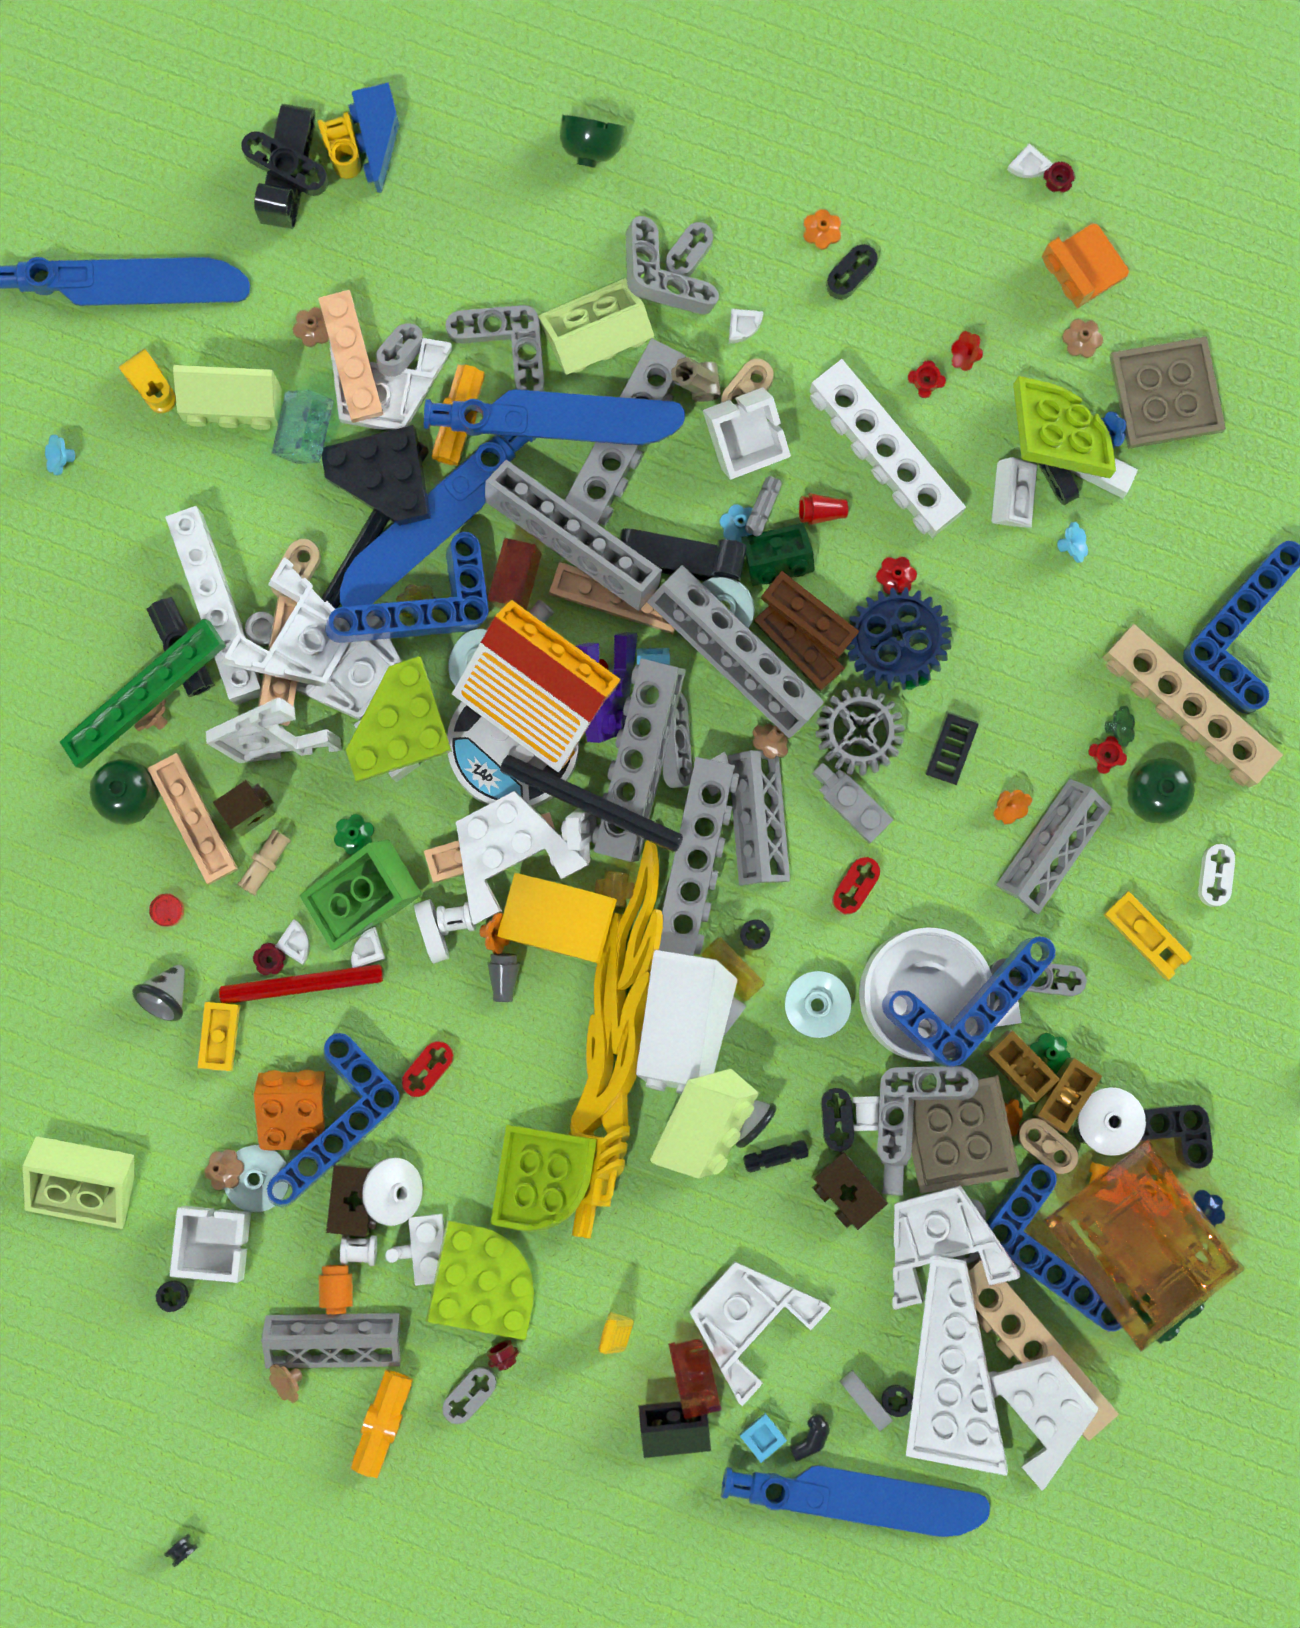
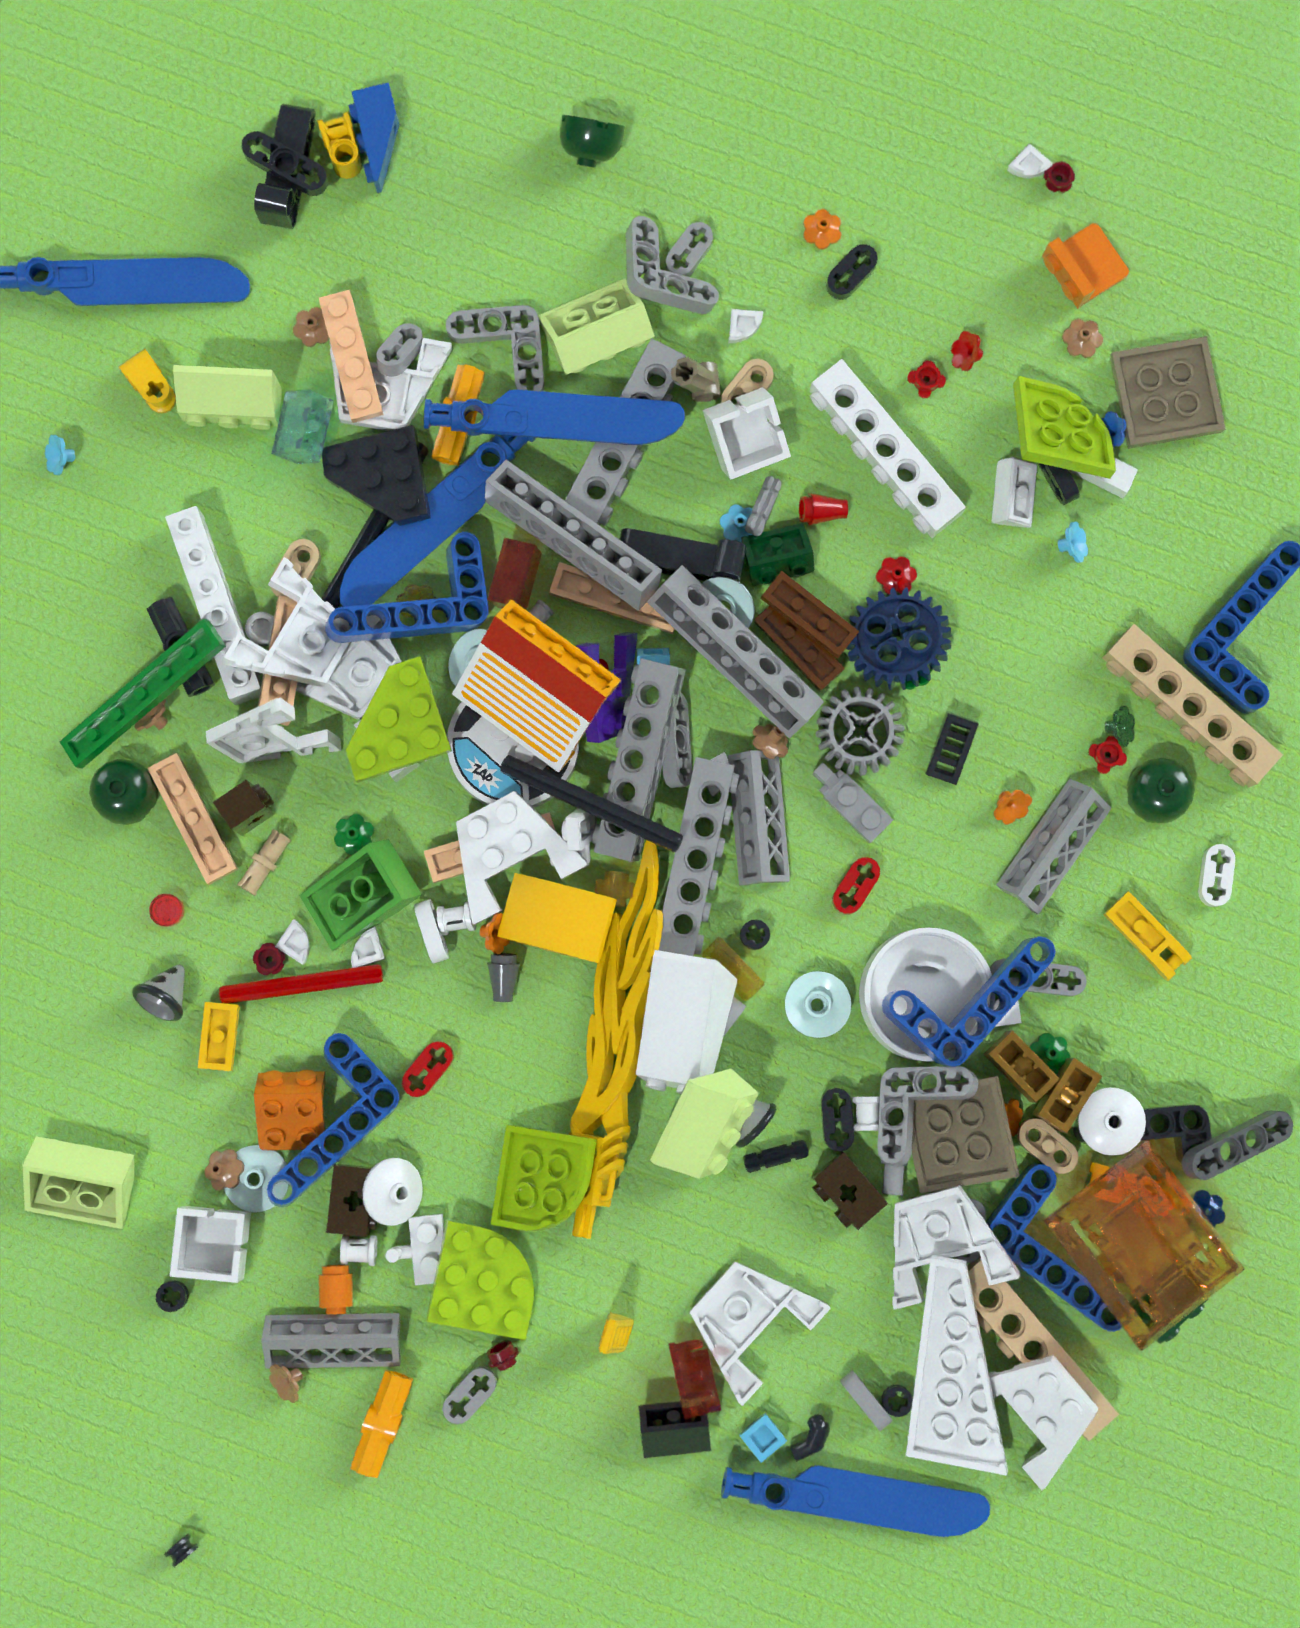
(1238, 1147): none -> dark grey beam

